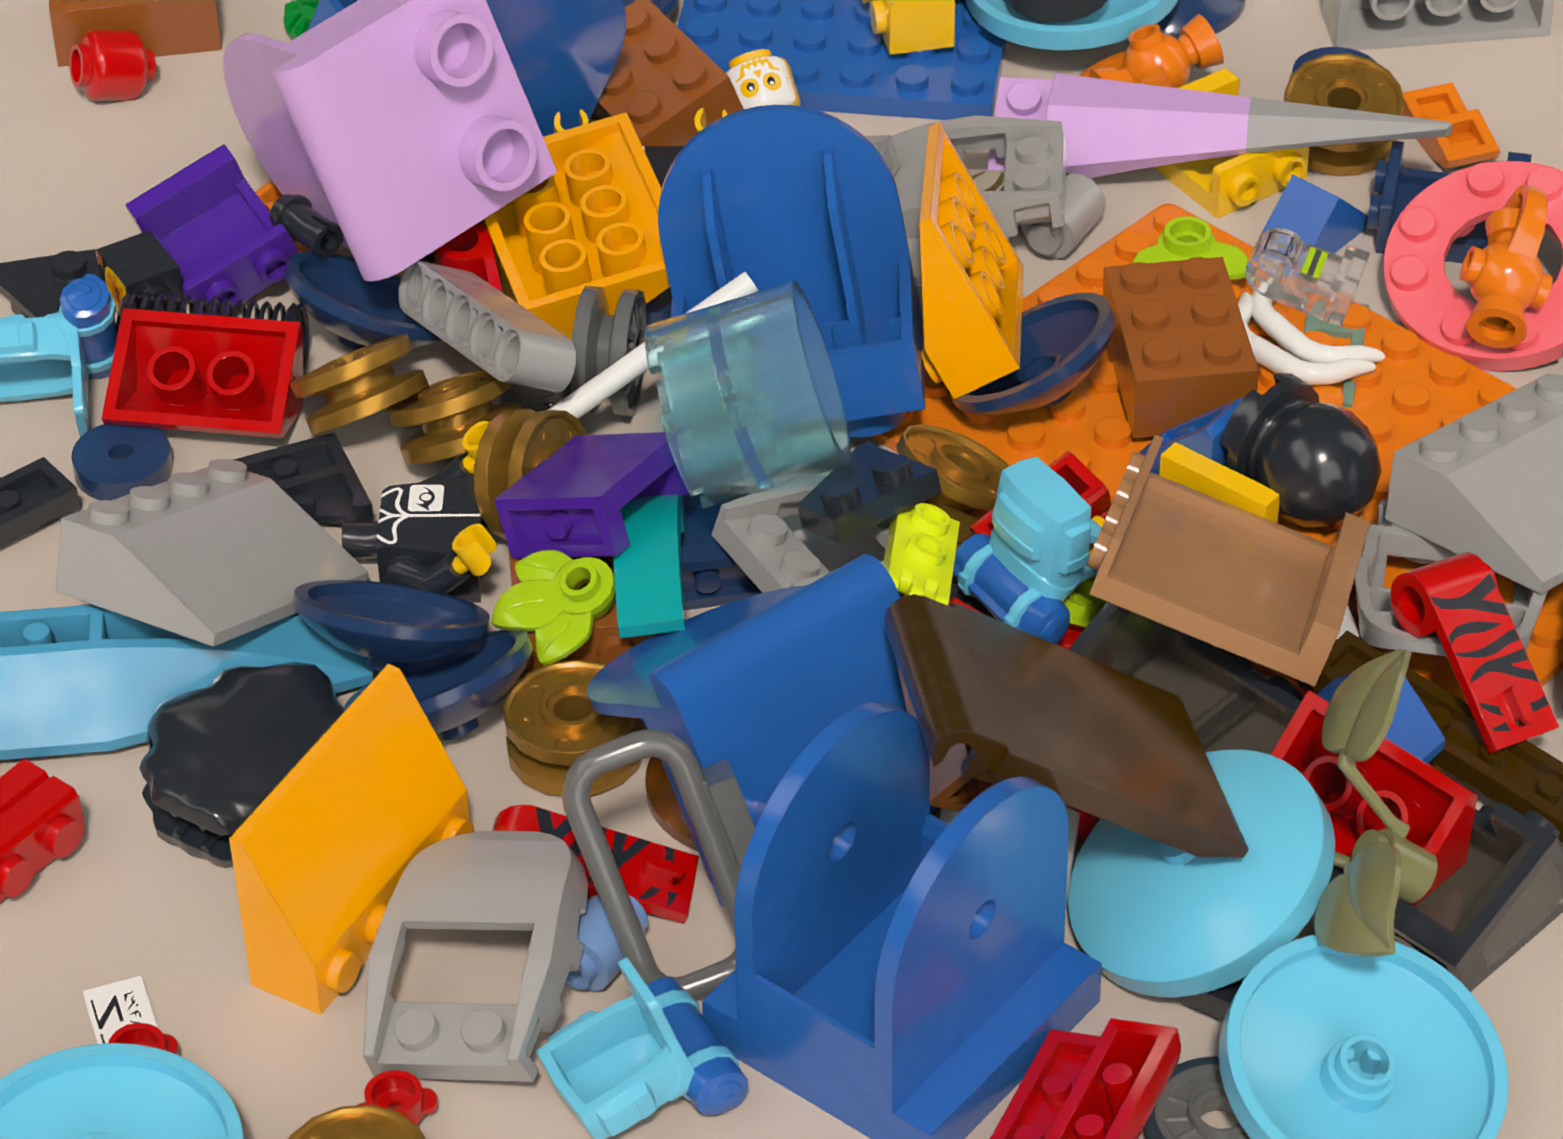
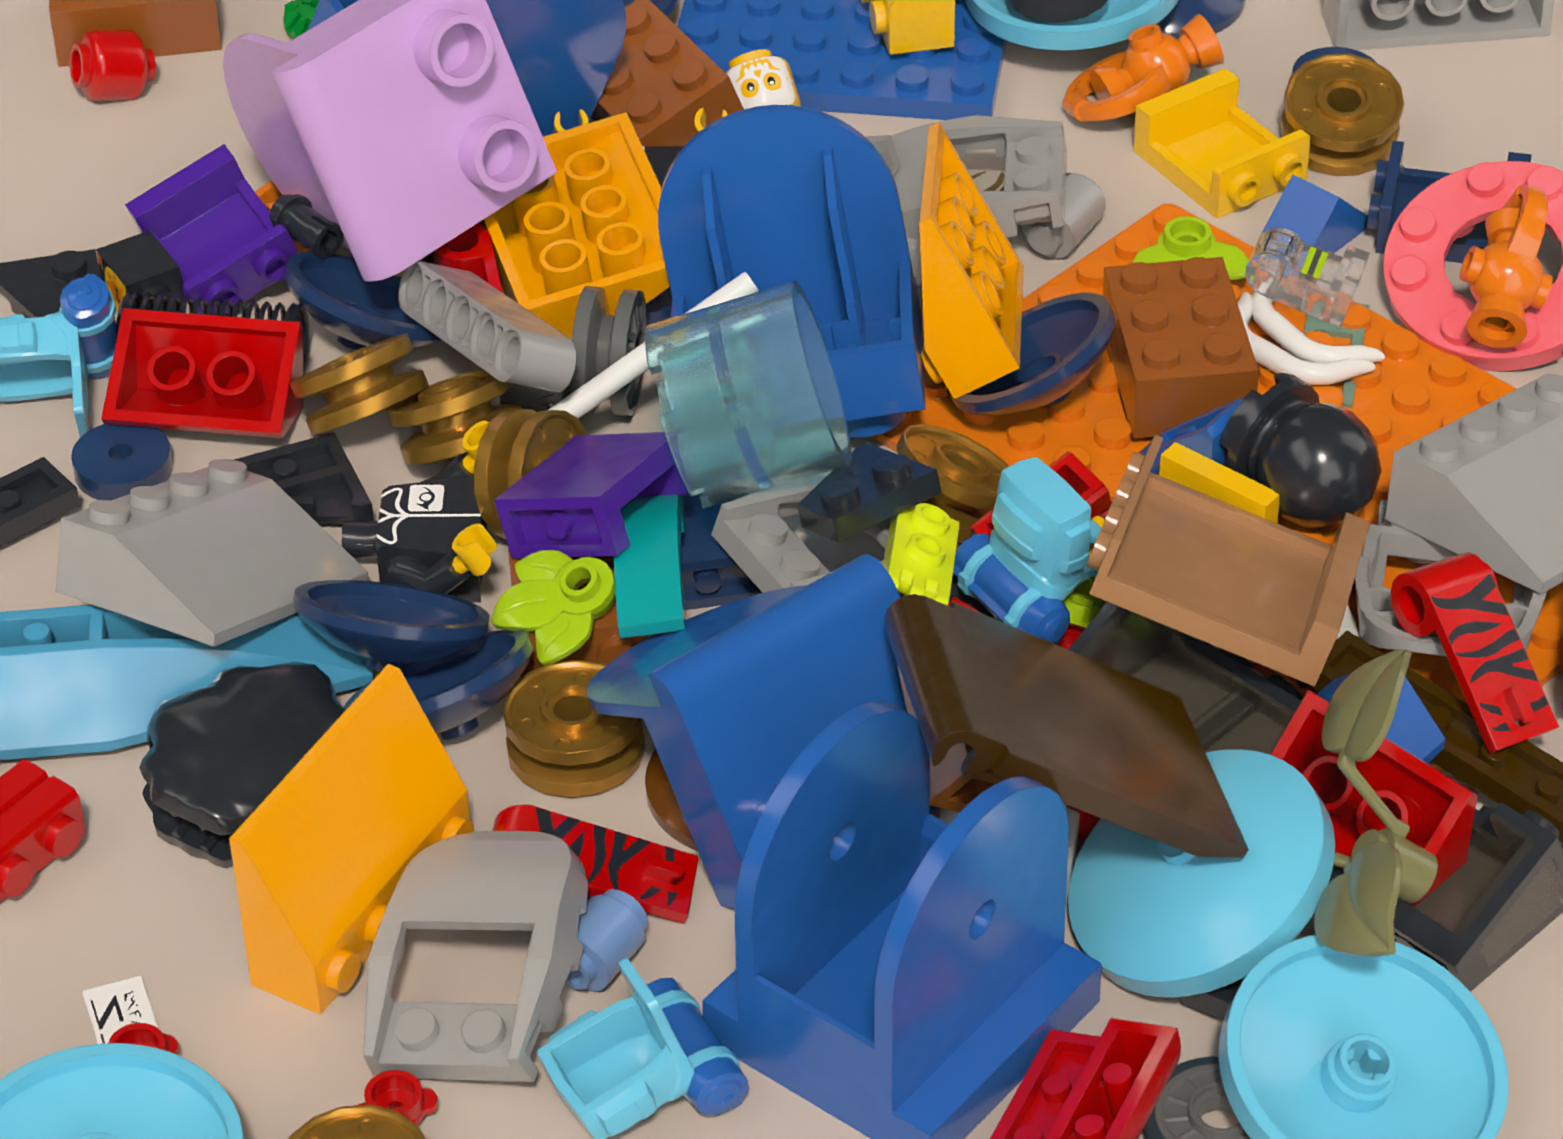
(717, 817): dark grey bar -> none
(1142, 126): lavender plate -> none
(1470, 136): orange slope -> none

